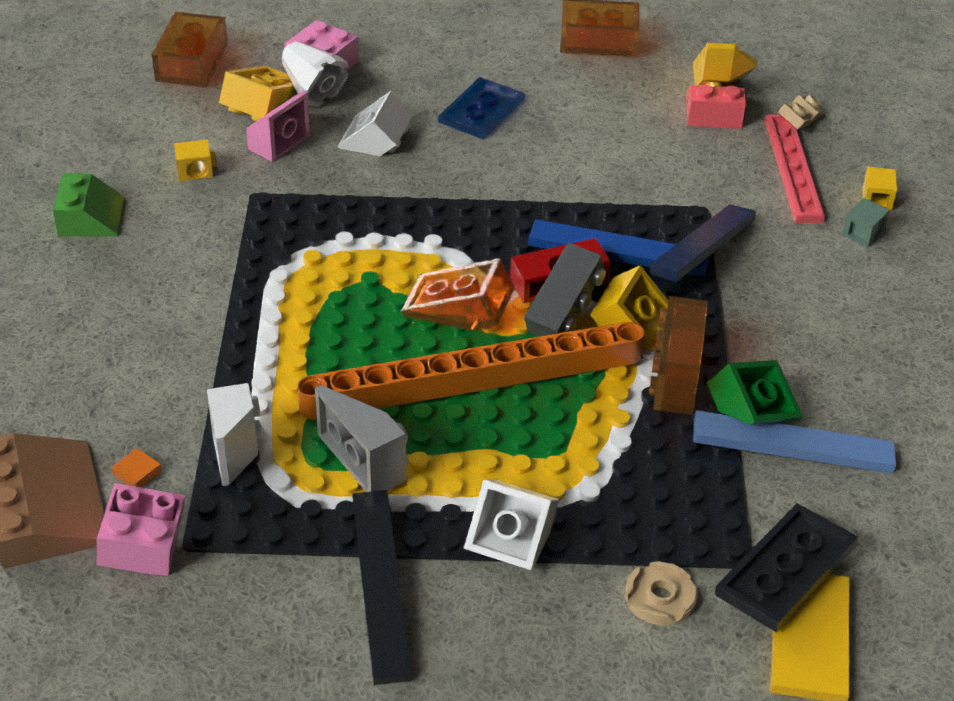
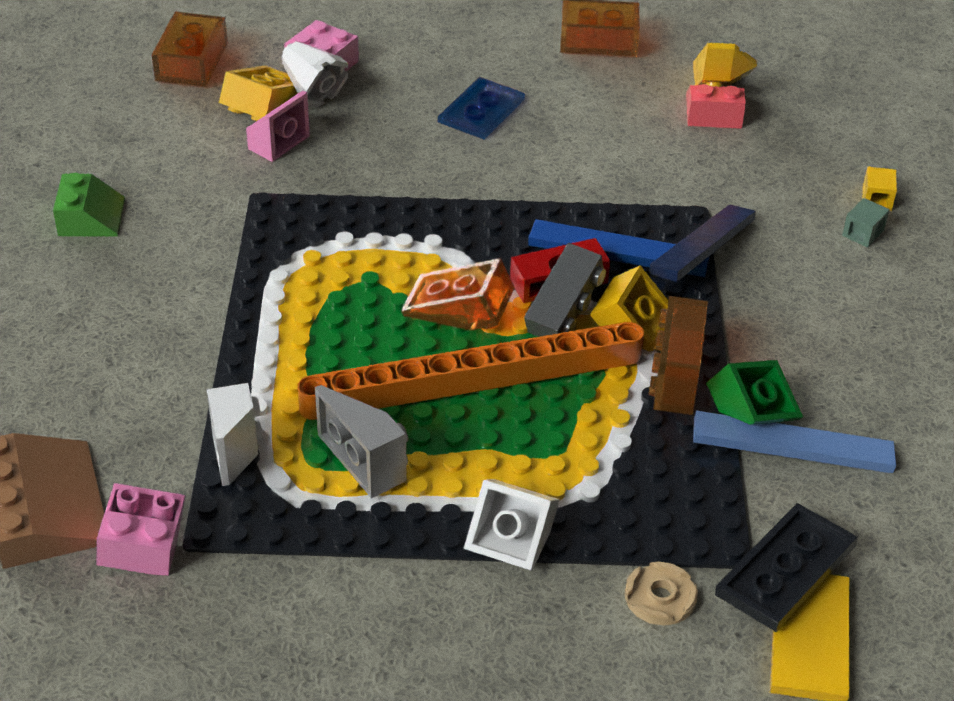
(136, 469): orange tile -> none
(194, 160): yellow brick -> none
(378, 127): white slope -> none
(381, 588): black tile -> none
(794, 170): coral tile -> none
(802, 111): tan slope -> none

